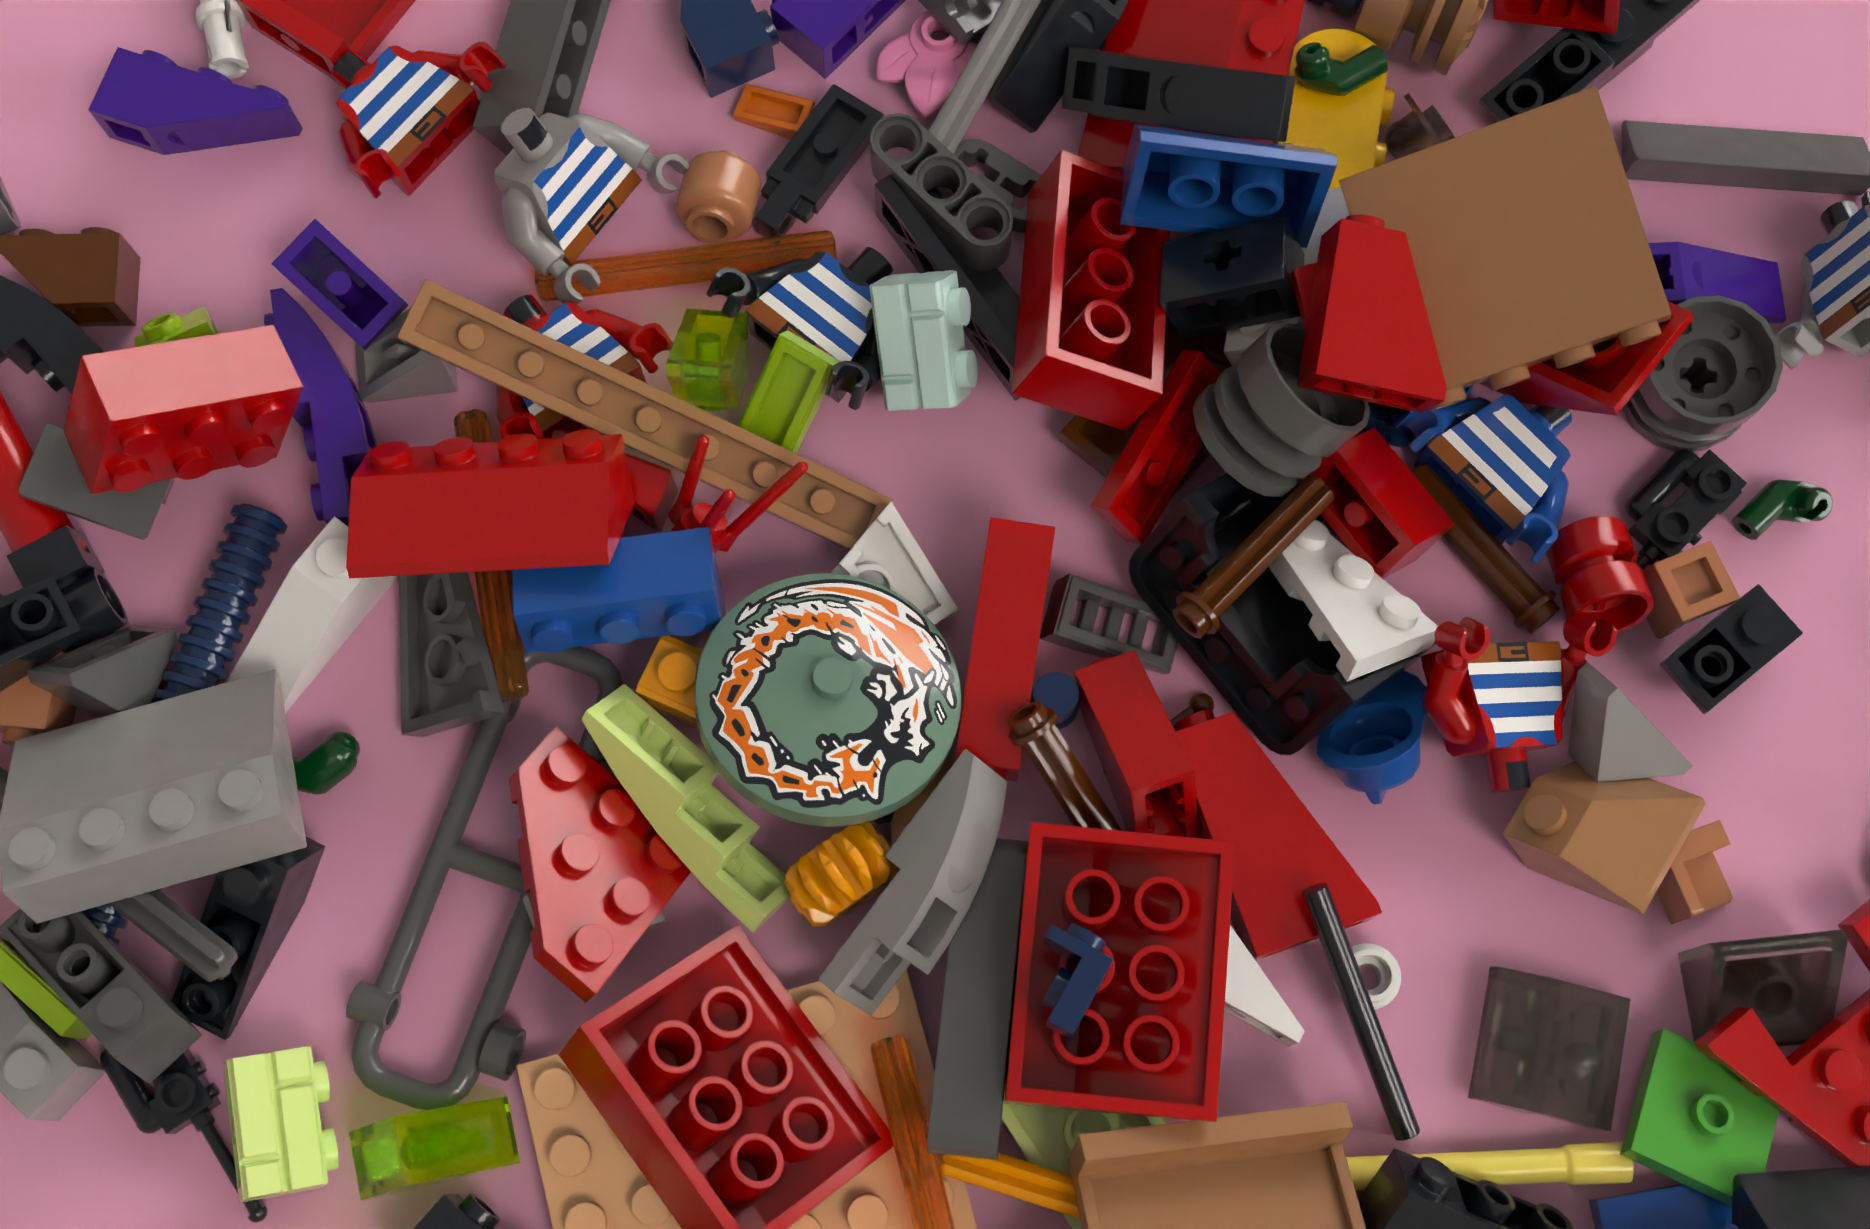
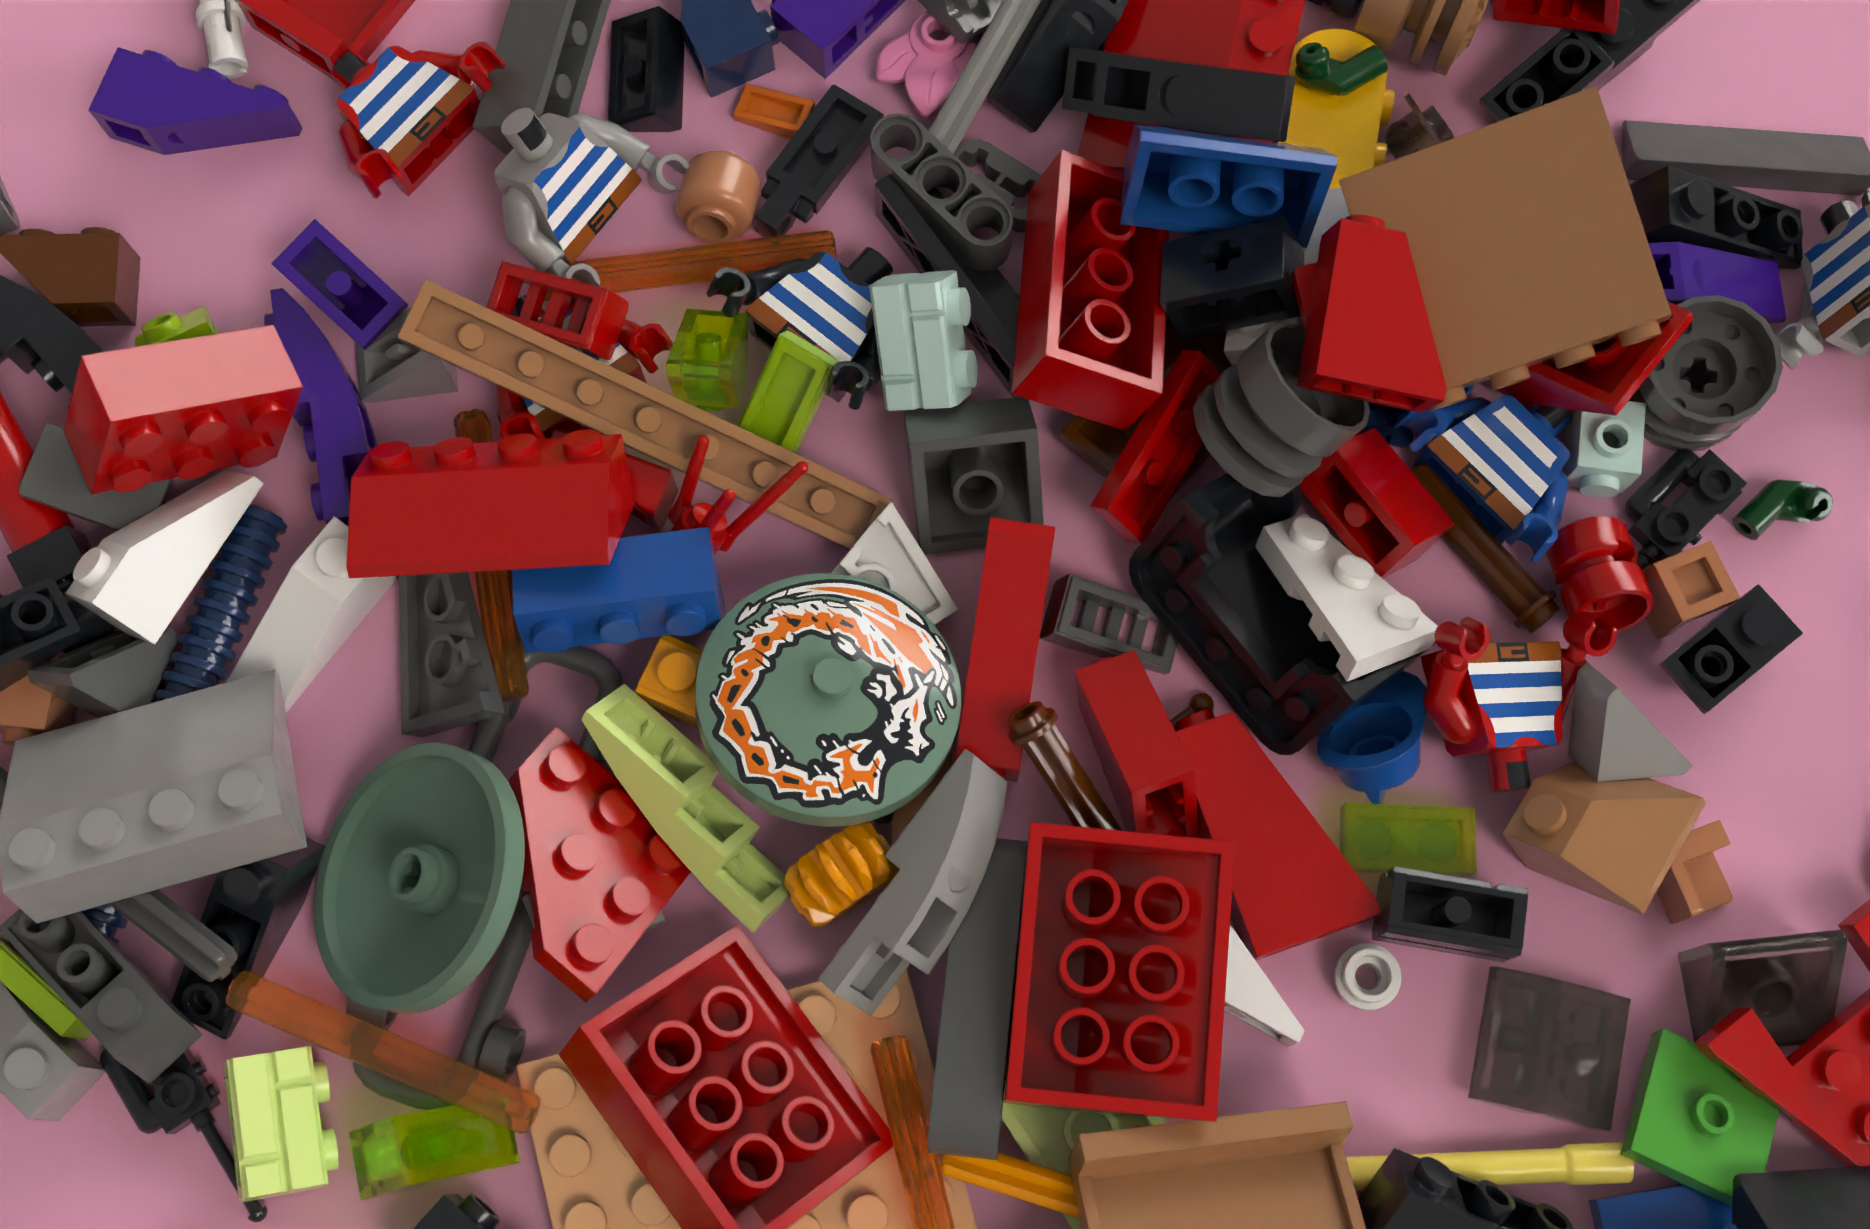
(154, 563): none -> white slope
(327, 764): dark green arm -> none
(383, 1051): none -> clear orange axle
(419, 878): none -> sand green dish
(594, 320): none -> red slope
(647, 72): none -> black slope
(972, 467): none -> dark grey slope
(1060, 693): dark blue piece -> none
(1073, 992): dark blue bracket -> none
(1200, 610): reddish brown axle -> none
(1361, 1011): black bar -> none
(1409, 837): none -> clear neon green plate
(1450, 914): none -> black brick
(1605, 450): none -> light aqua brick
(1717, 216): none -> black slope

